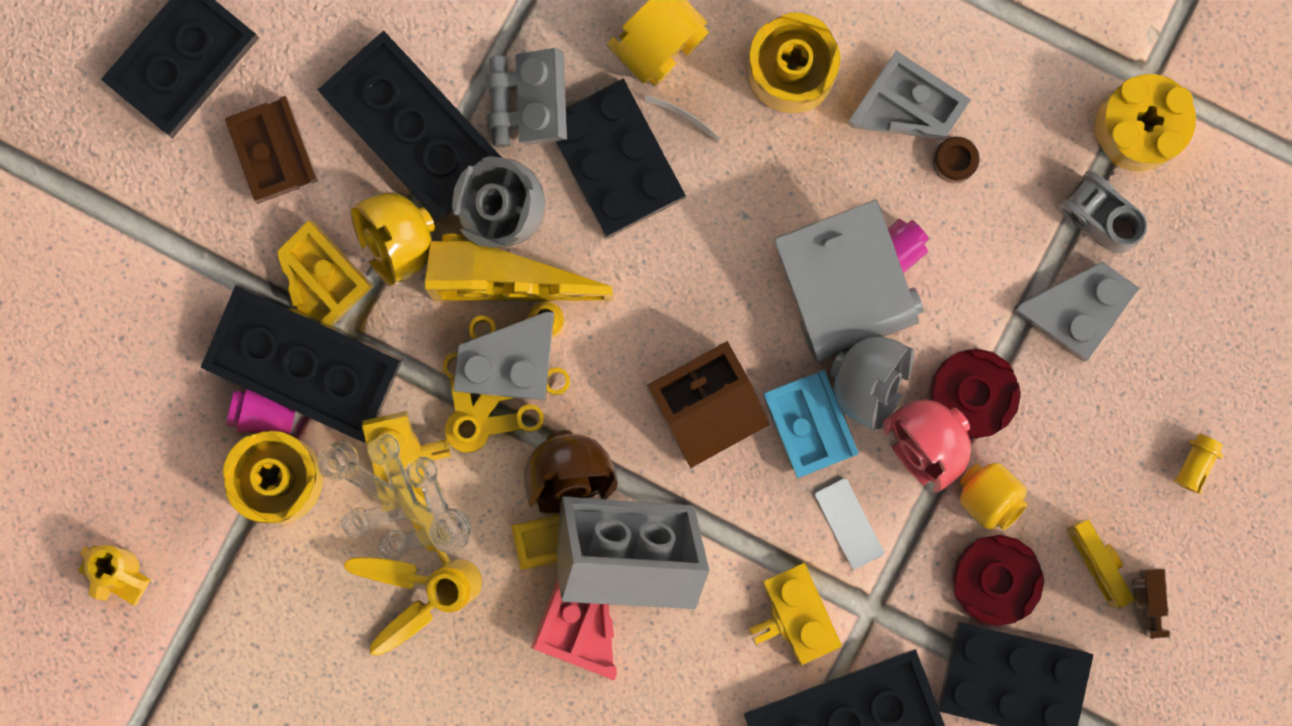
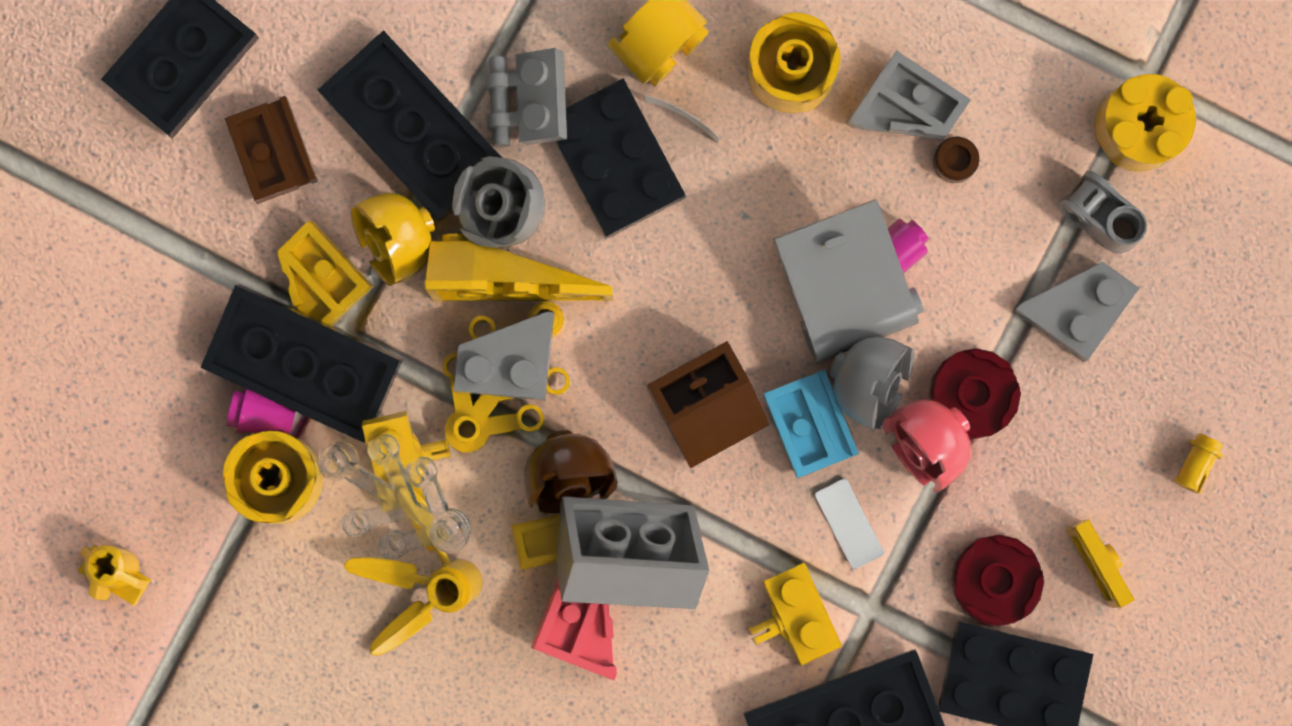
(993, 495): yellow head -> none
(1151, 594): reddish brown plate -> none

